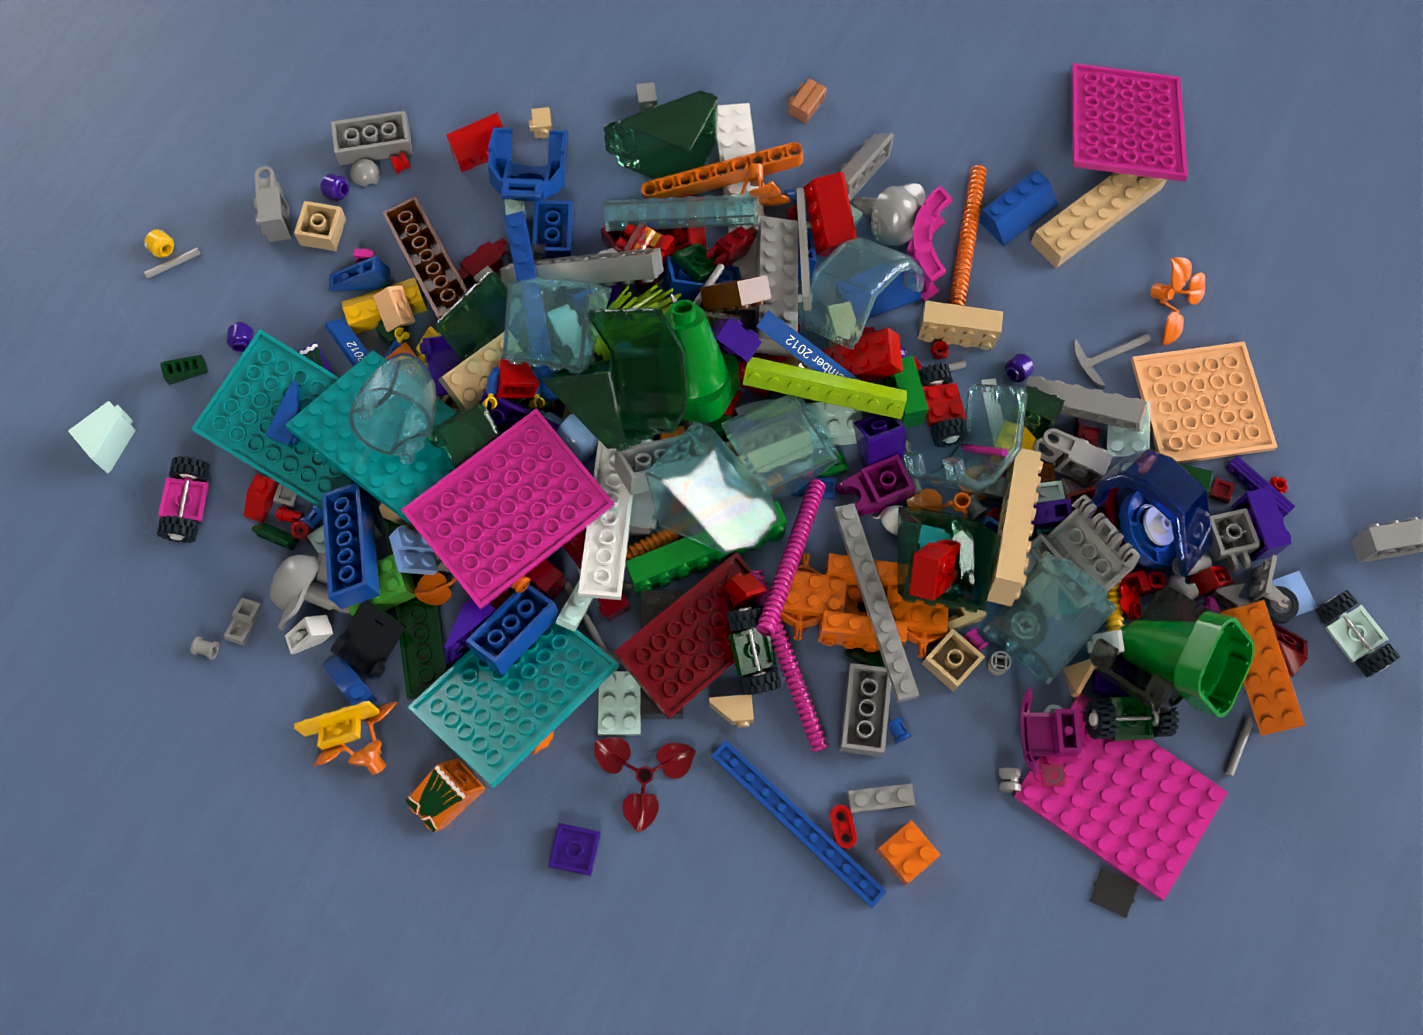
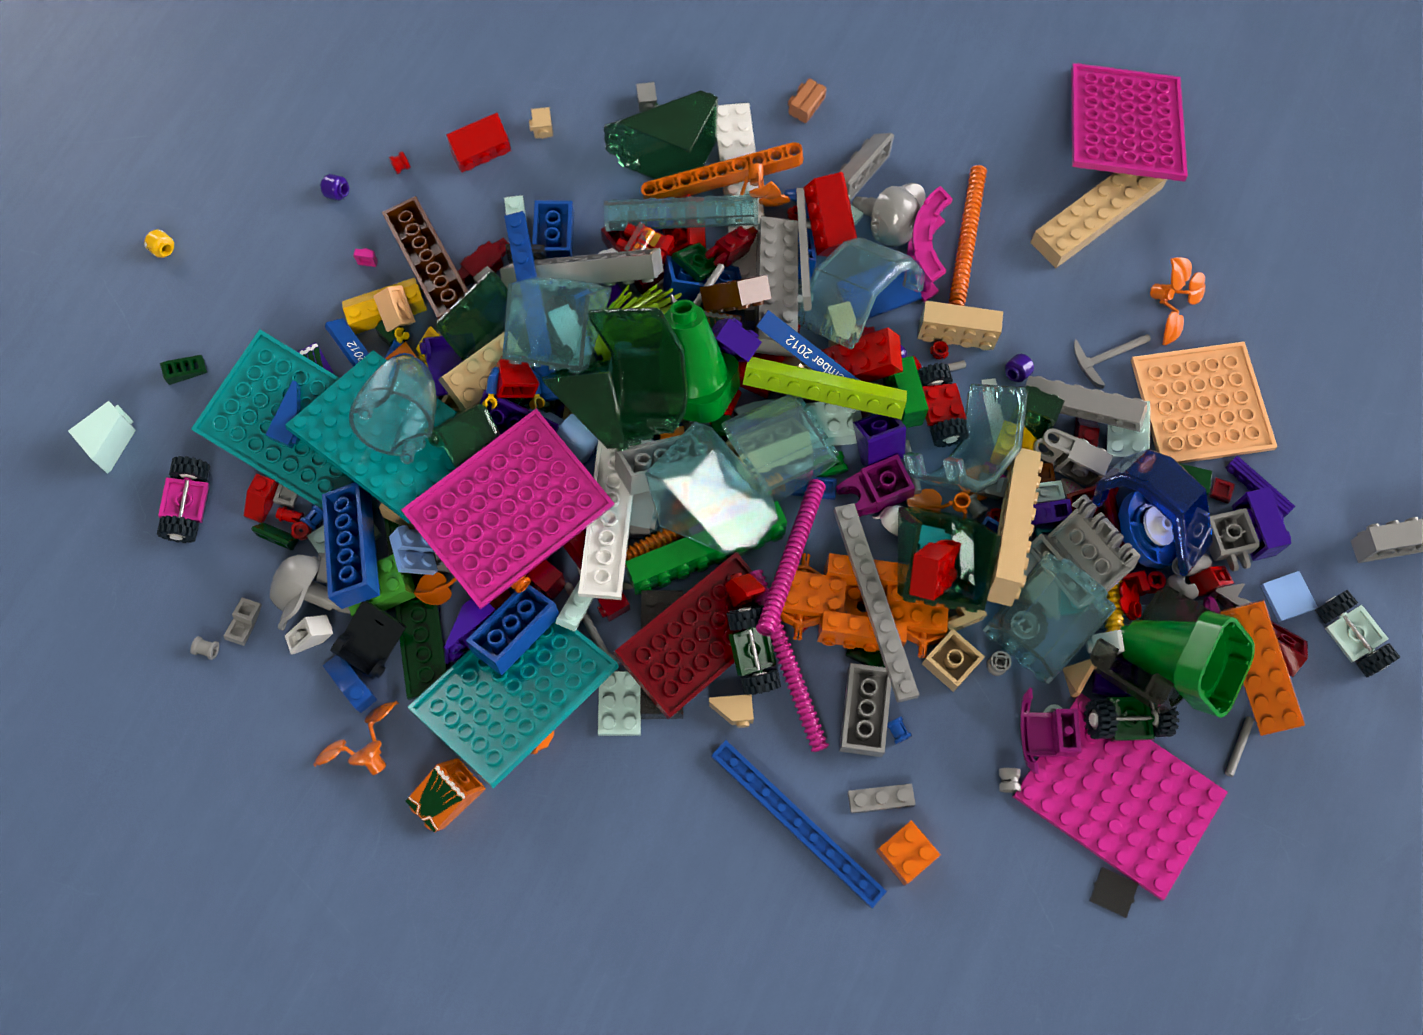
(172, 263): light grey bar -> none
(239, 336): dark purple head -> none
(271, 207): light grey brick -> none
(320, 226): tan brick -> none
(337, 726): yellow bracket -> none
(361, 276): blue slope -> none
(365, 172): light grey hair -> none
(371, 137): light grey brick -> none
(523, 181): blue piece -> none
(574, 849): dark purple plate -> none
(637, 808): dark red plant -> none
(843, 827): red plate -> none
(975, 640): dark pink bush -> none
(984, 450): dark pink bar -> none
(1019, 208): blue slope -> none
(1053, 775): clear pink tile -> none
(1280, 601): plate -> none
(1281, 481): red plate -> none

